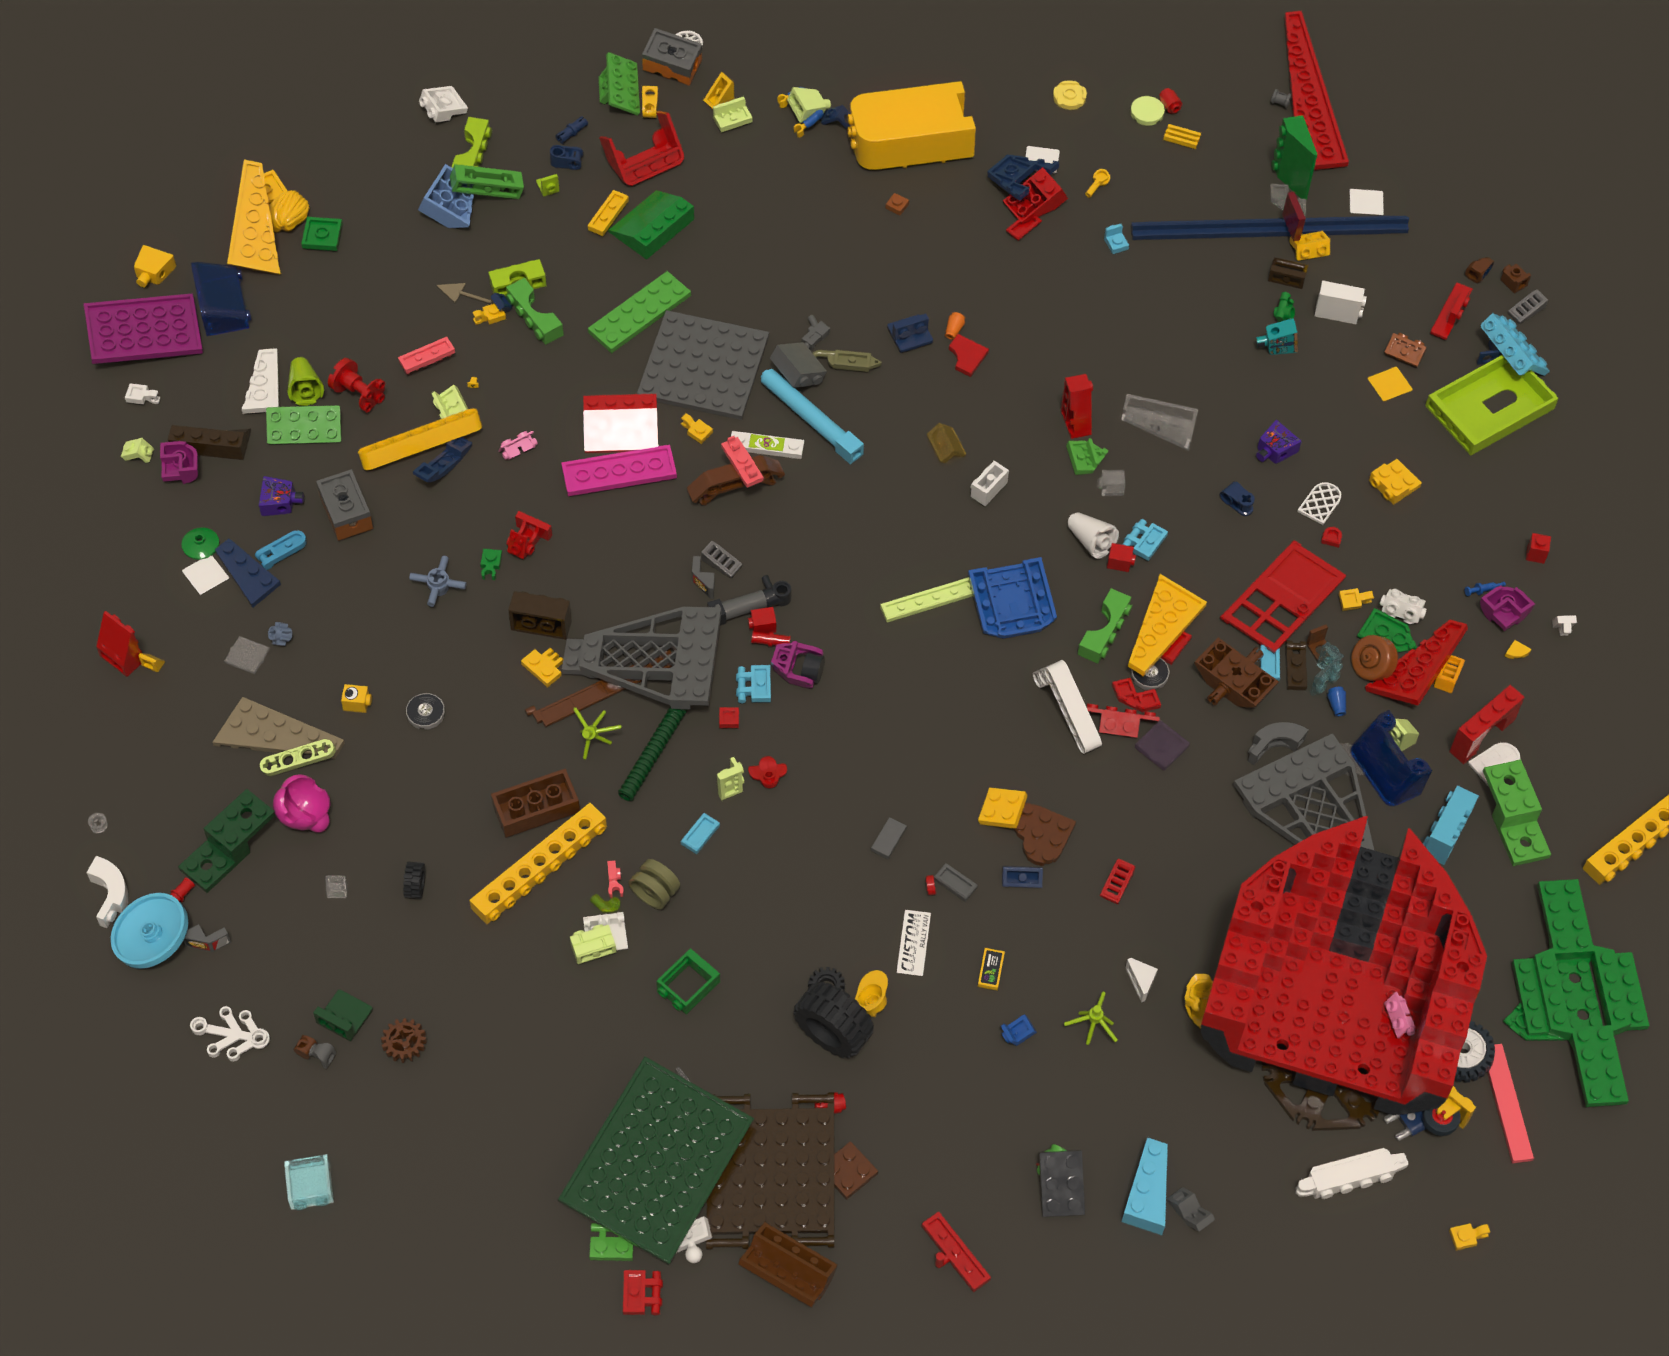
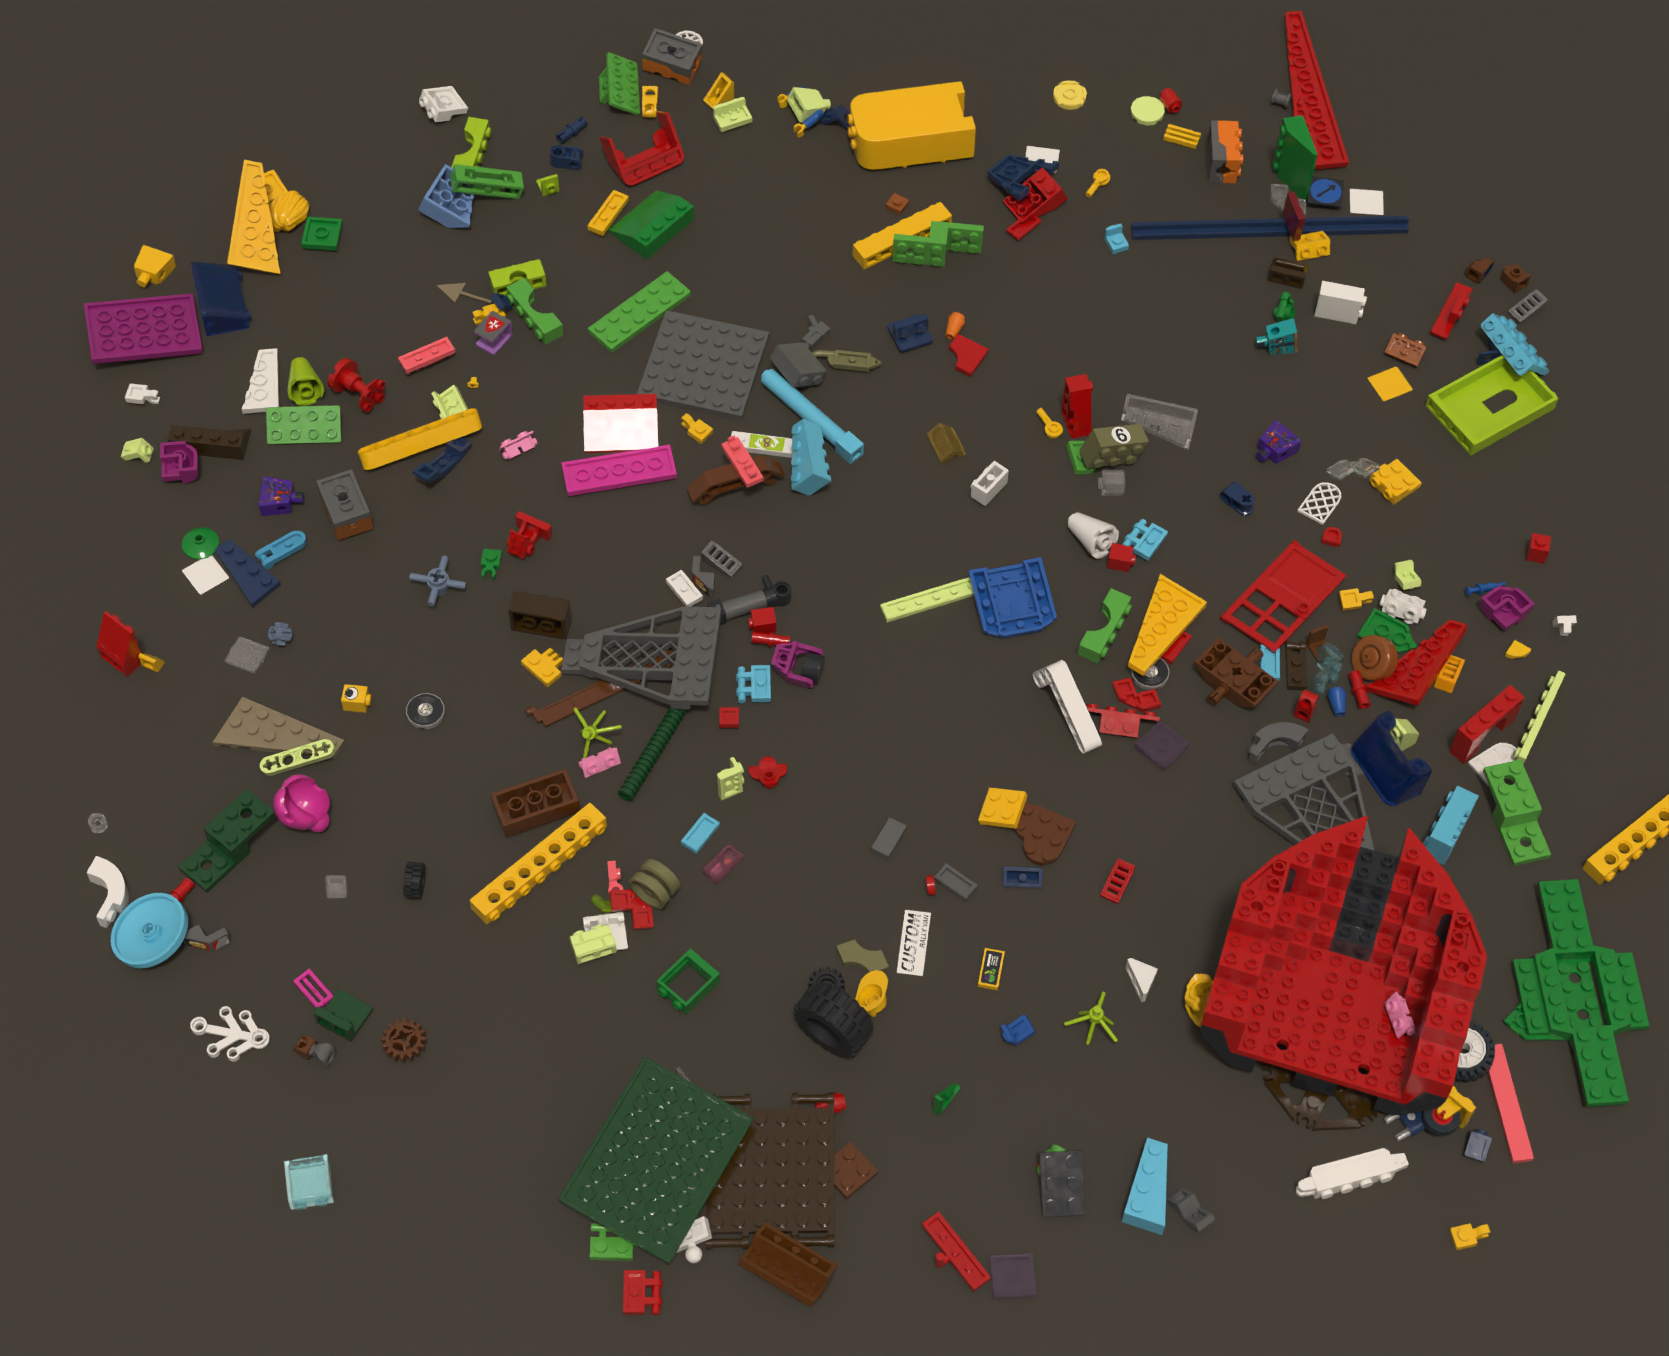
(323, 1001): none -> dark pink tile
(494, 332): none -> piece
(599, 763): none -> bright pink hinge
(628, 901): none -> red tile
(684, 589): none -> white plate
(722, 863): none -> clear pink tile
(808, 456): none -> medium azure wedge
(853, 954): none -> olive tile
(880, 245): none -> yellow brick
(933, 249): none -> bright green bracket
(944, 1097): none -> green tile
(1013, 1276): none -> clear purple plate
(1052, 429): none -> yellow plate
(1114, 445): none -> olive brick
(1224, 151): none -> piece
(1306, 704): none -> red leg
(1326, 192): none -> piece
(1343, 468): none -> clear tile
(1359, 689): none -> red pin
(1406, 576): none -> yellowish green bracket
(1478, 1144): none -> bracket
(1541, 712): none -> yellowish green plate

